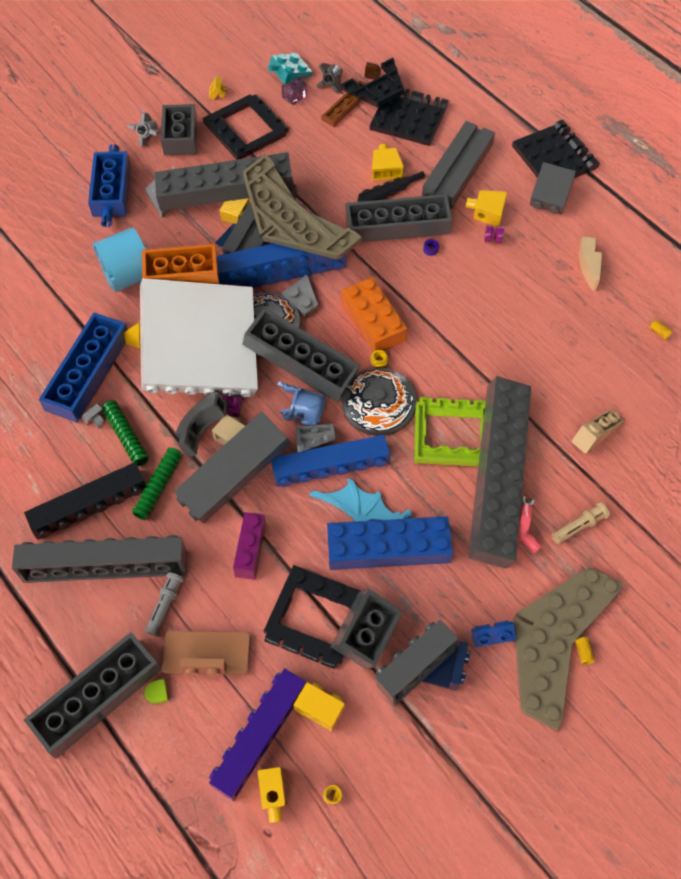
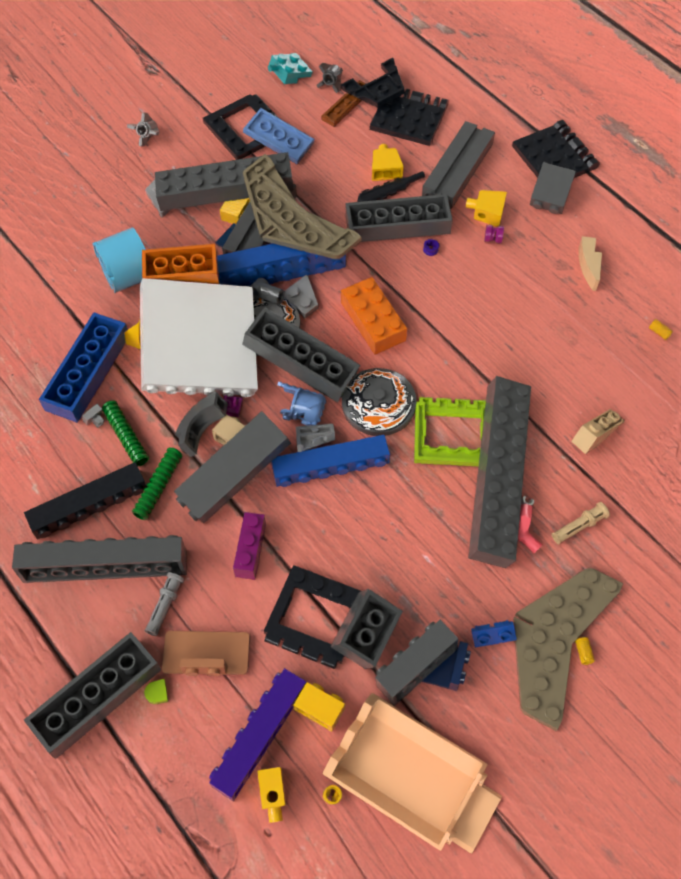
(109, 184): blue brick -> none
(179, 129): dark grey brick -> none
(217, 88): yellow tile -> none
(263, 290): none -> dark grey piece
(278, 135): none -> medium blue tile
(294, 91): brick -> none
(359, 504): medium azure animal -> none
(372, 71): reddish brown tile -> none
(379, 354): yellow plate -> none
(389, 543): blue brick -> none
(414, 776): none -> light nougat panel

